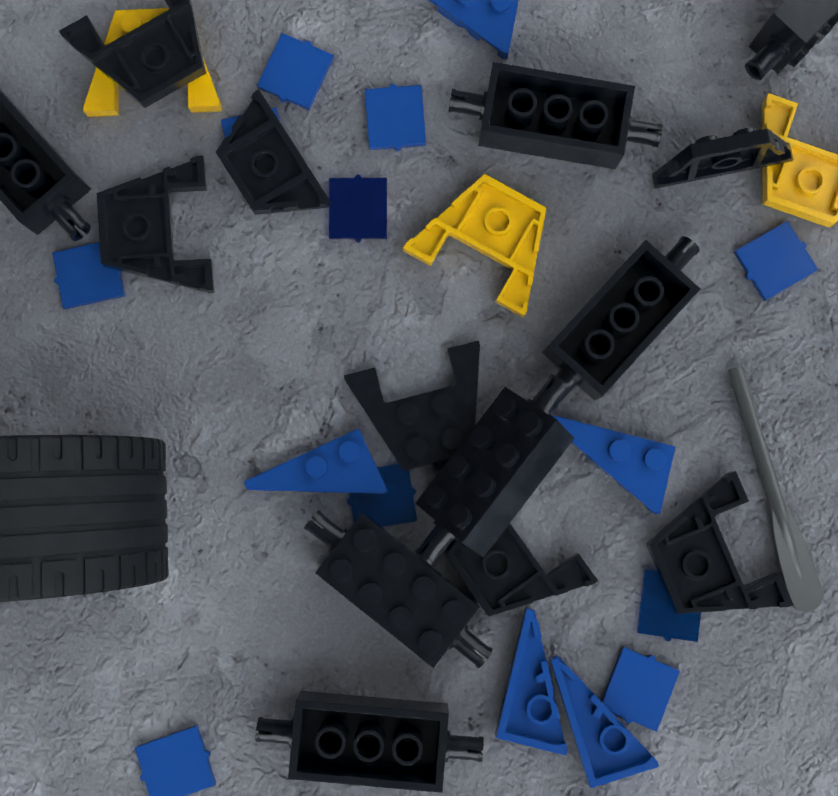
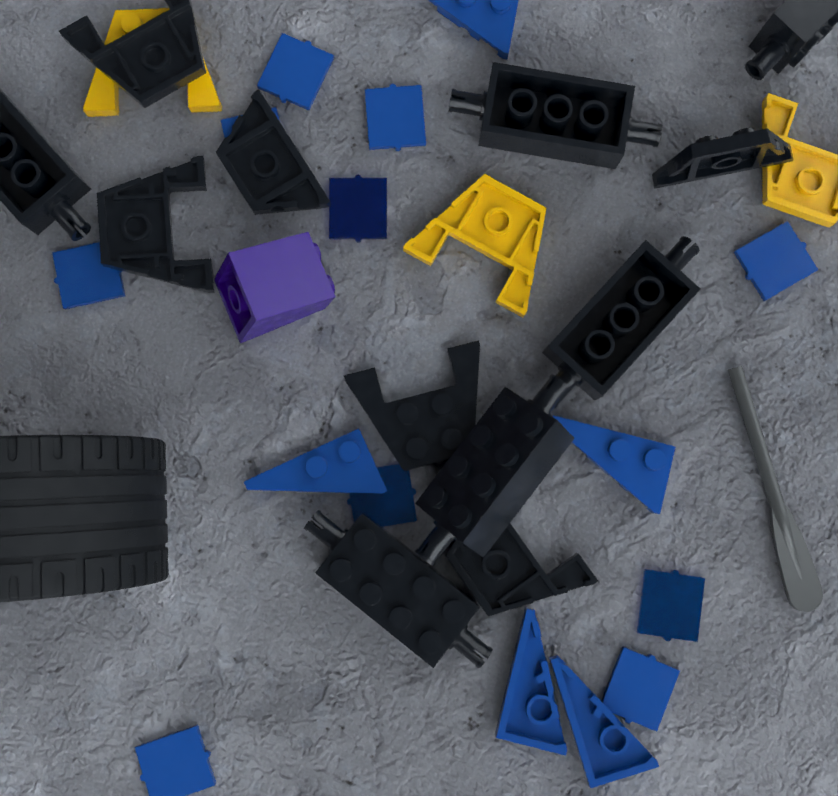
(273, 285): none -> dark purple slope
(369, 741): black brick -> none
(697, 561): black wing -> none

